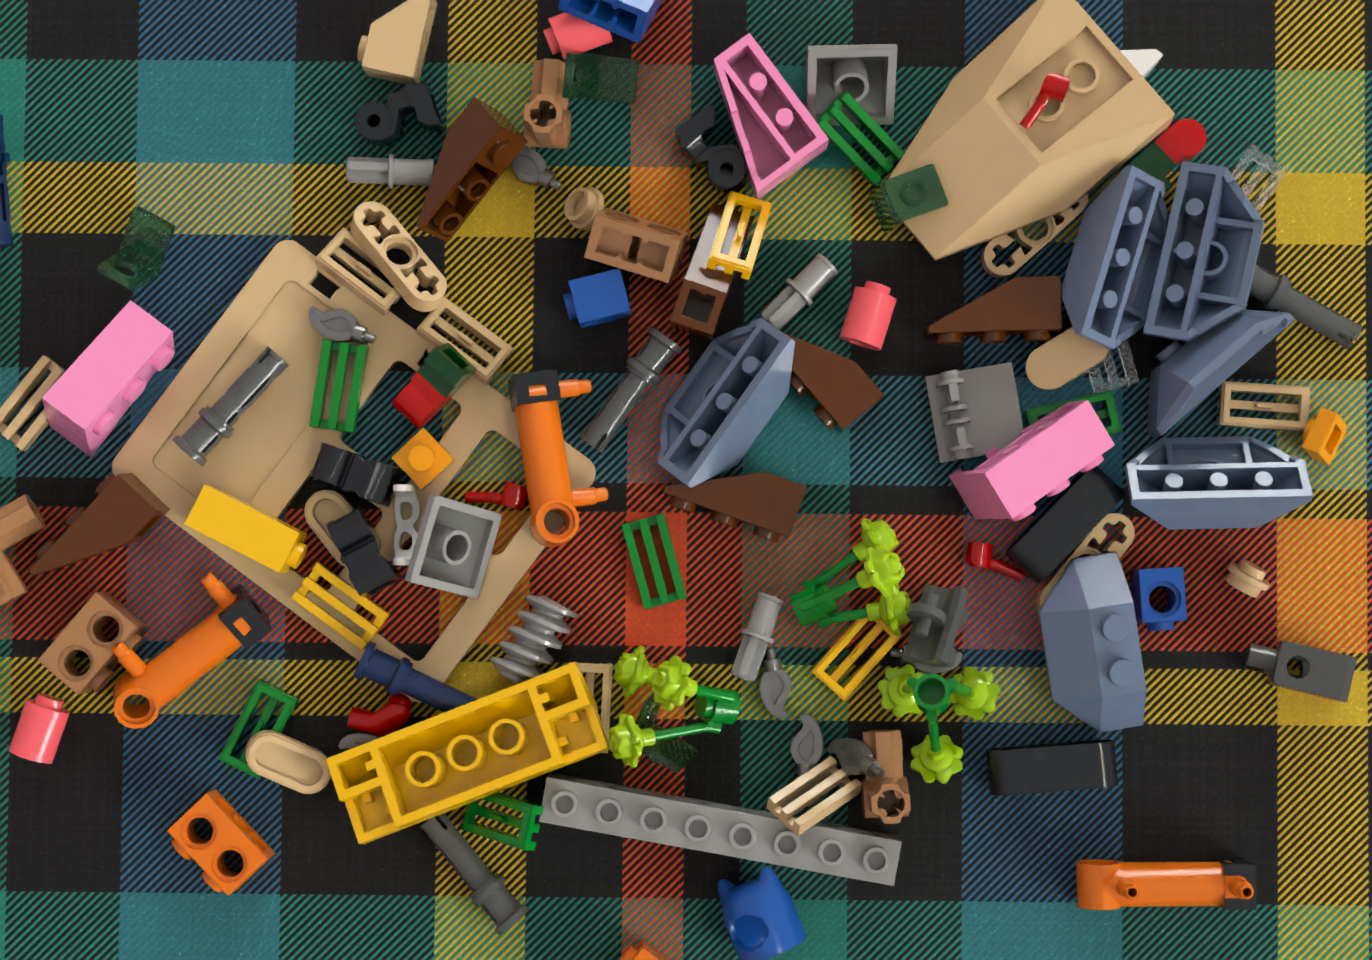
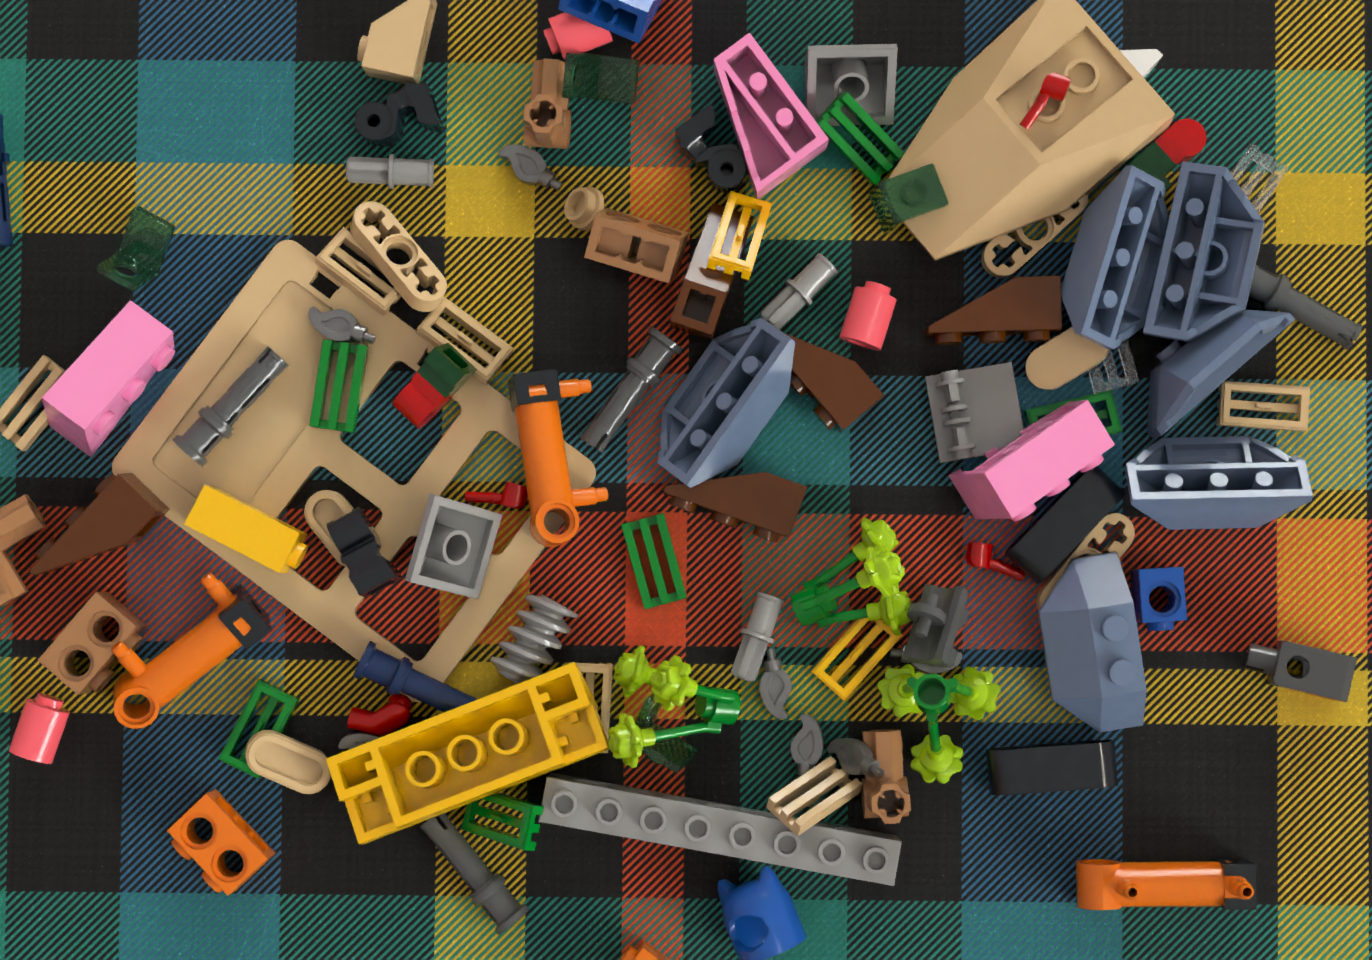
(309, 584): yellow tile -> none
(355, 474): black leg -> none
(403, 494): white cap -> none
(423, 459): light orange plate -> none
(469, 164): reddish brown slope -> none
(597, 299): blue brick -> none
(1247, 578): tan plate -> none
(1324, 436): light orange plate -> none

